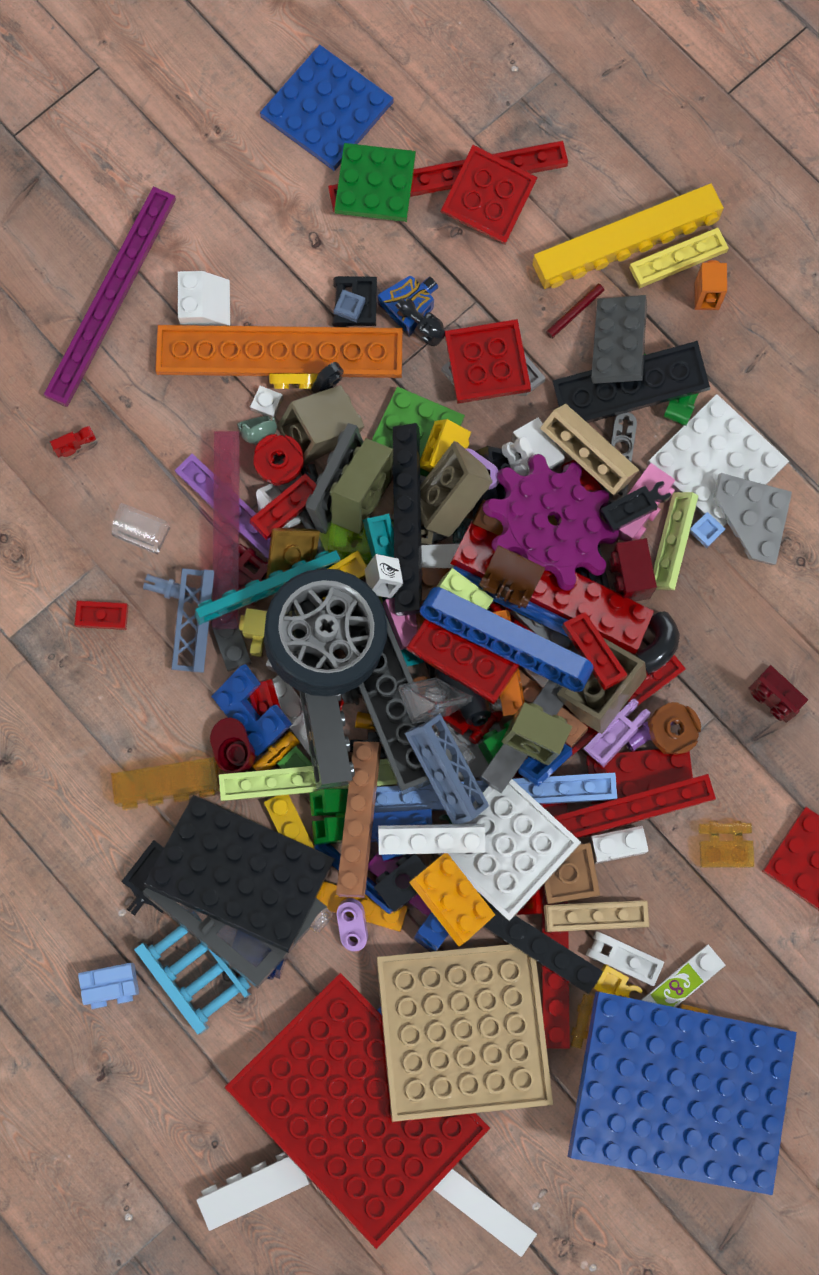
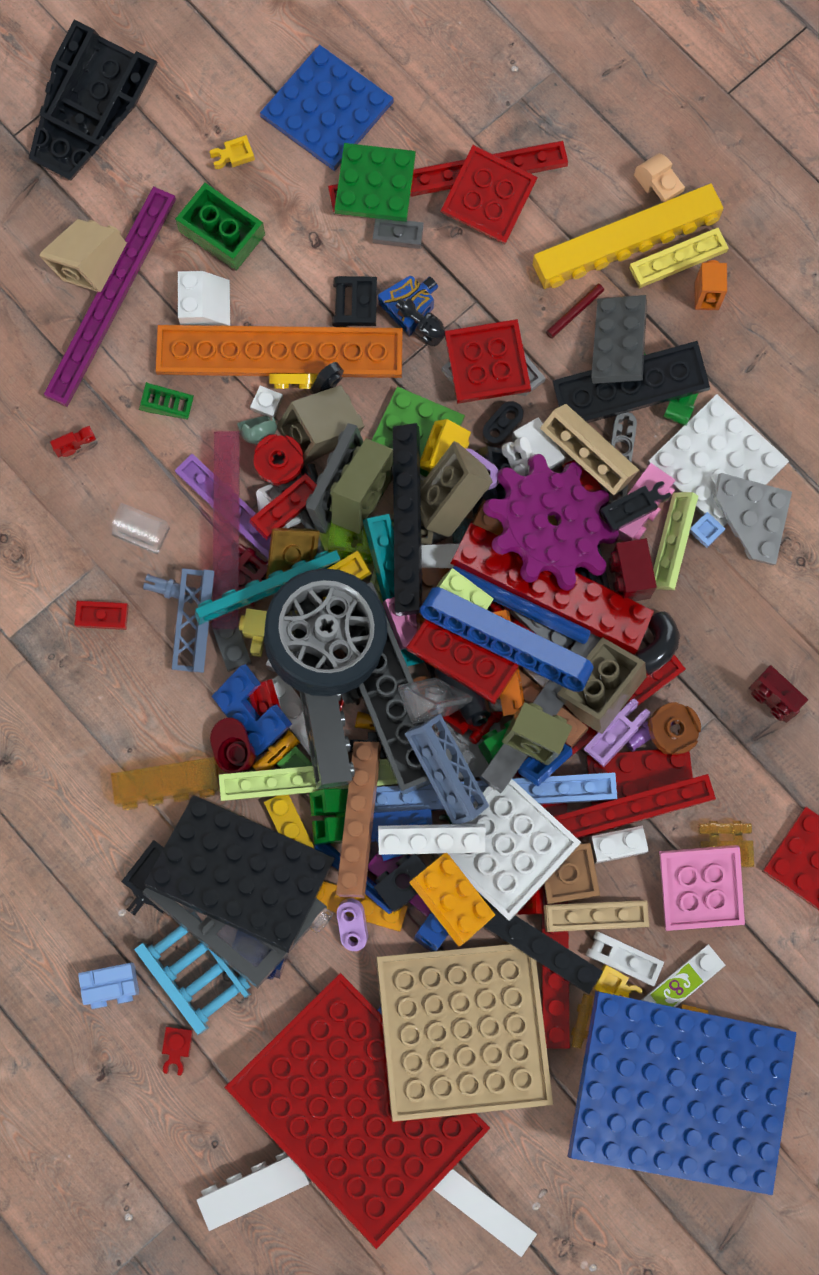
(85, 254): none -> tan slope
(86, 98): none -> black wedge
(158, 391): none -> green slope
(176, 1045): none -> red plate
(220, 226): none -> green brick
(236, 152): none -> yellow plate
(349, 305): sand blue tile -> none
(384, 575): white brick -> none
(398, 233): none -> flat silver plate
(502, 424): none -> black plate
(511, 577): reddish brown hinge -> none
(595, 649): red plate -> none
(658, 176): none -> light nougat brick
(702, 887): none -> bright pink plate

